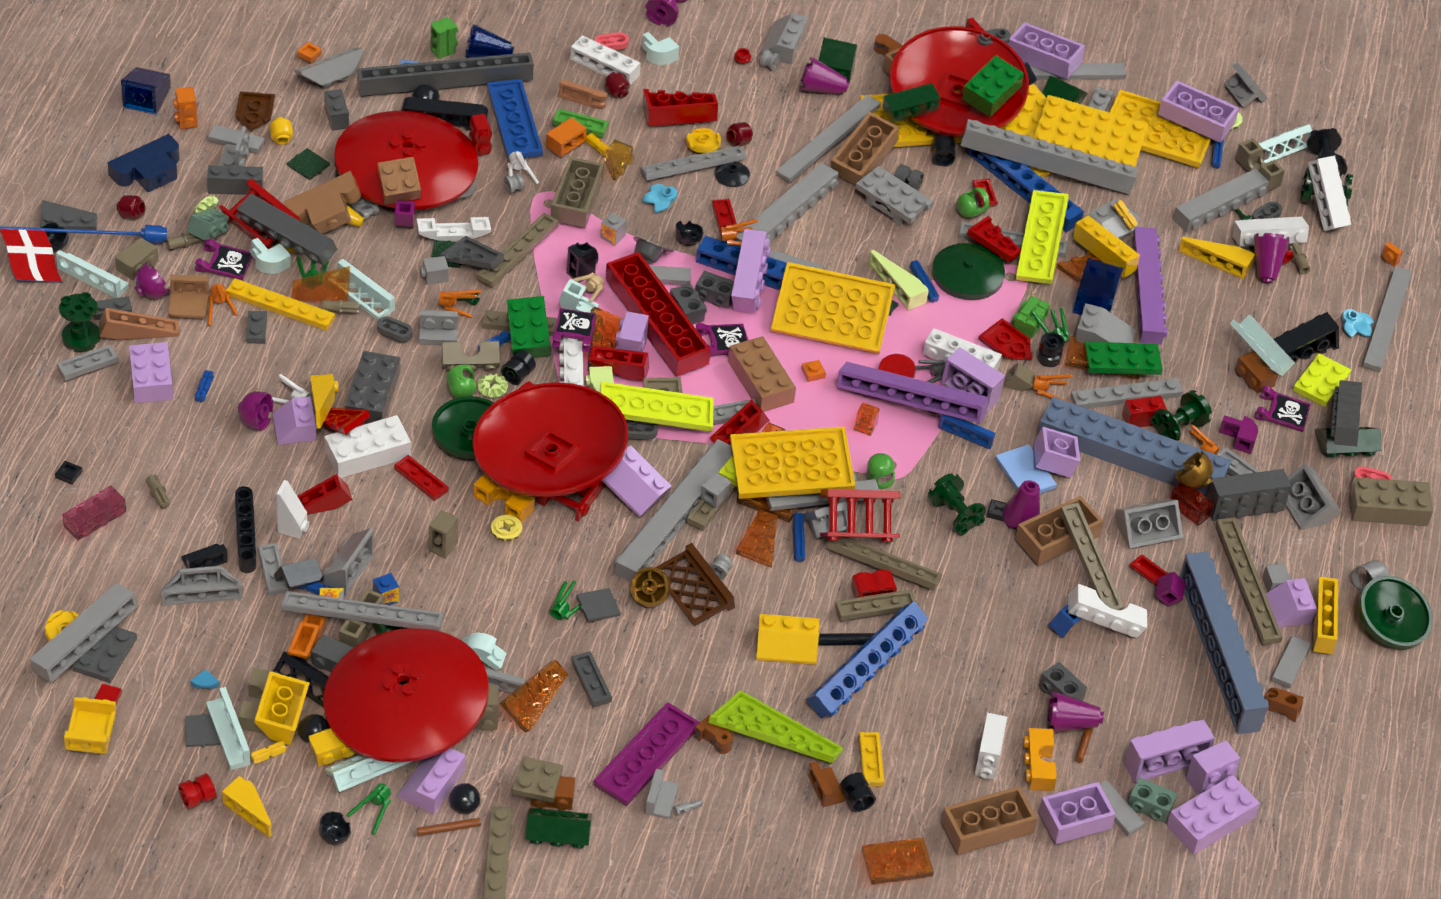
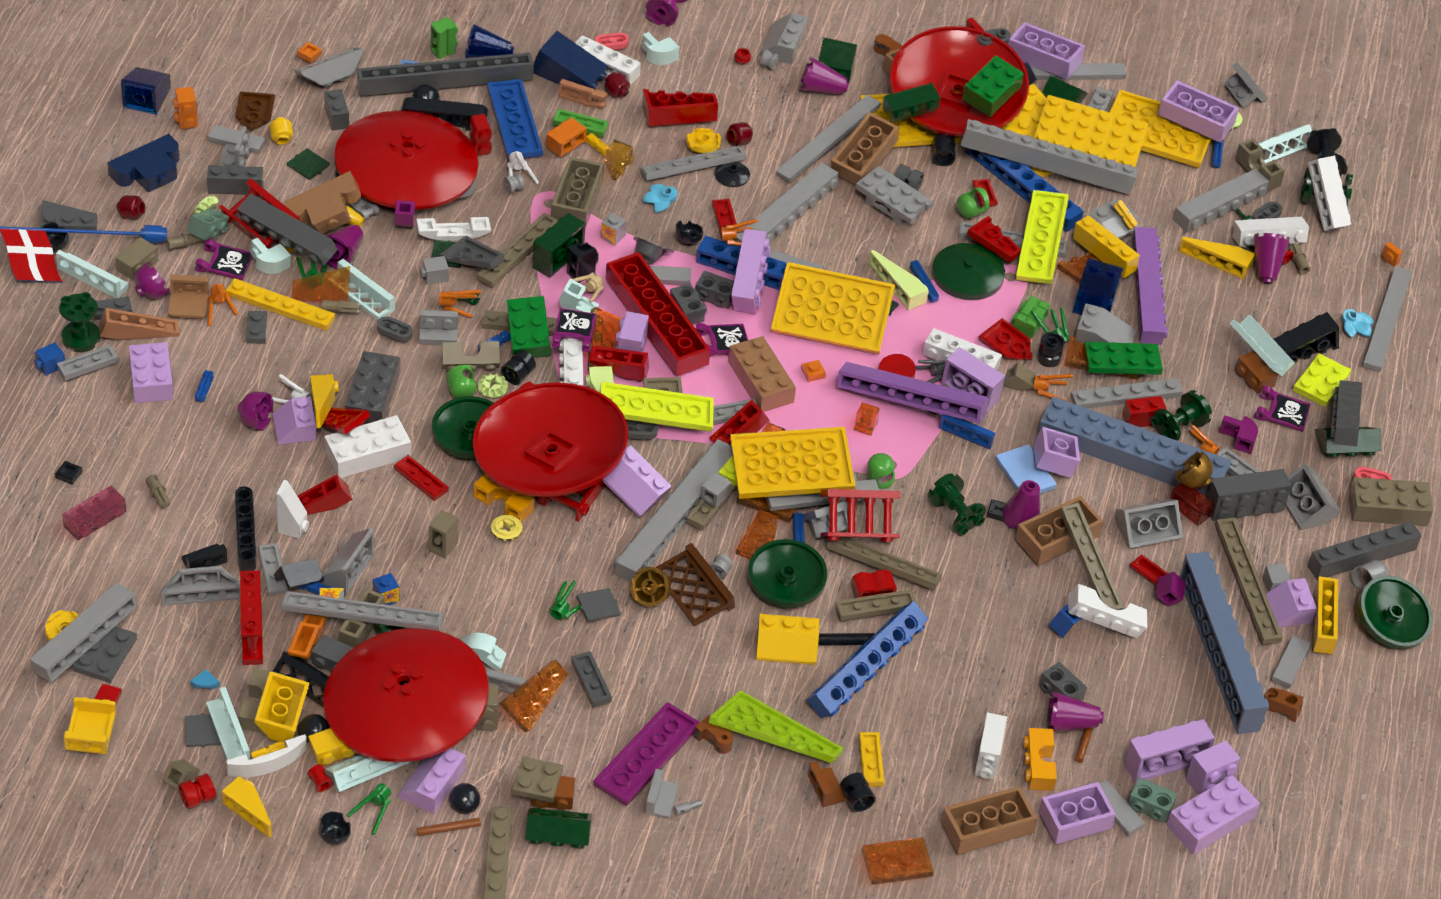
(48, 357): none -> blue brick
(179, 772): none -> dark tan brick
(251, 617): none -> red fence
(267, 763): none -> white slope
(320, 778): none -> red bush
(347, 242): none -> magenta cone
(399, 180): medium nougat brick -> none
(551, 248): none -> dark green brick
(566, 60): none -> dark blue slope
(787, 573): none -> dark green dish
(1358, 551): none -> dark grey brick

